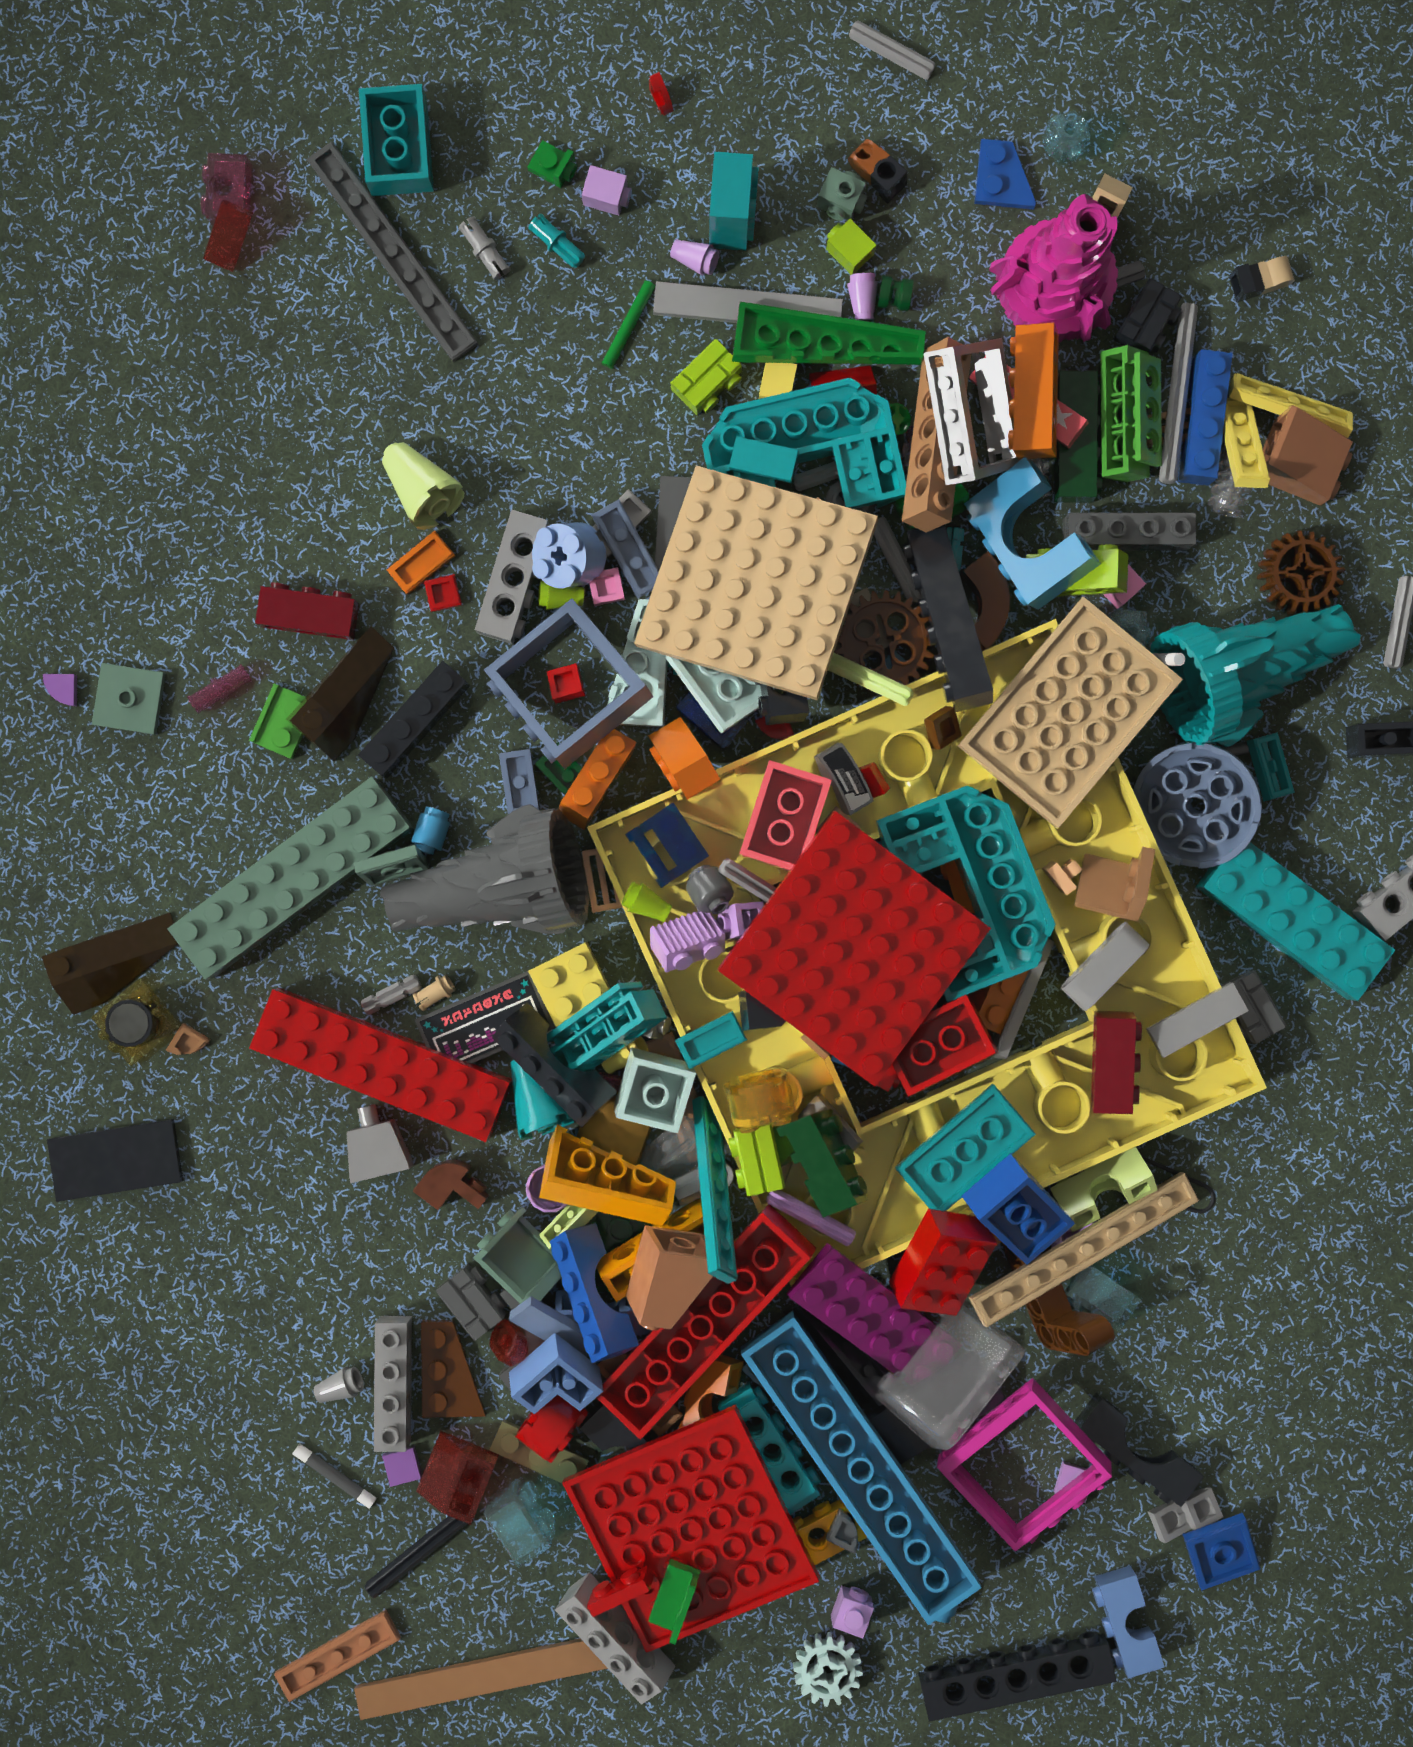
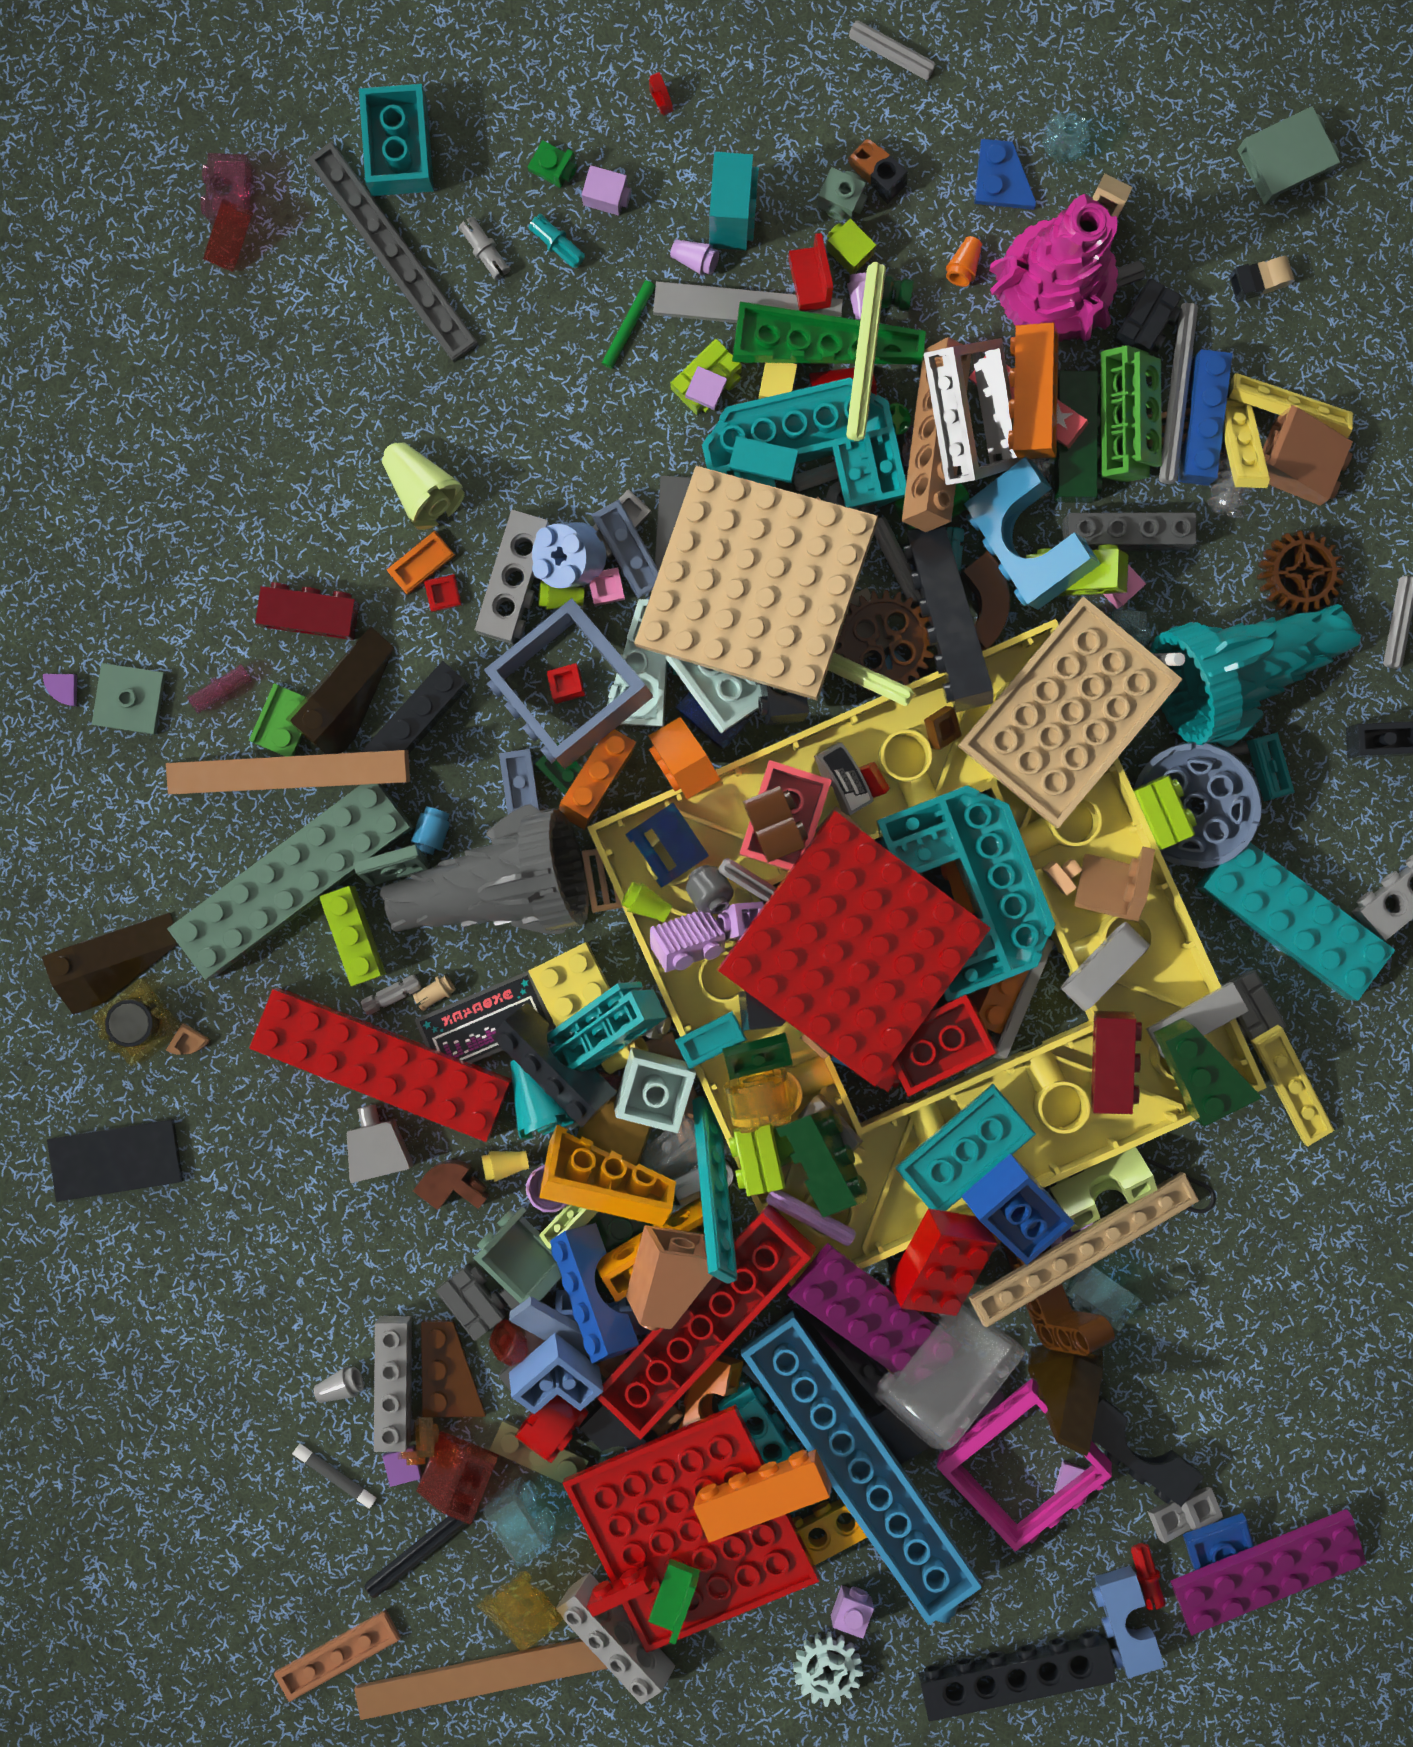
(288, 772): none -> medium nougat tile
(352, 935): none -> lime brick
(426, 1436): none -> clear orange bracket
(502, 1164): none -> light yellow cone
(521, 1611): none -> clear yellow slope
(706, 388): none -> lavender tile
(757, 1056): none -> dark green plate
(762, 1494): none -> orange brick
(775, 824): none -> reddish brown brick
(776, 731): red tile -> none
(811, 276): none -> red panel
(843, 1532): dark grey tile -> none
(866, 352): none -> yellowish green axle
(964, 264): none -> orange cone
(1070, 1391): none -> dark brown wedge
(1148, 1576): none -> red axle
(1165, 811): none -> lime brick
(1202, 1074): none -> dark green wedge
(1269, 1572): none -> magenta plate
(1288, 154): none -> sand green panel
(1292, 1085): none -> light yellow tile

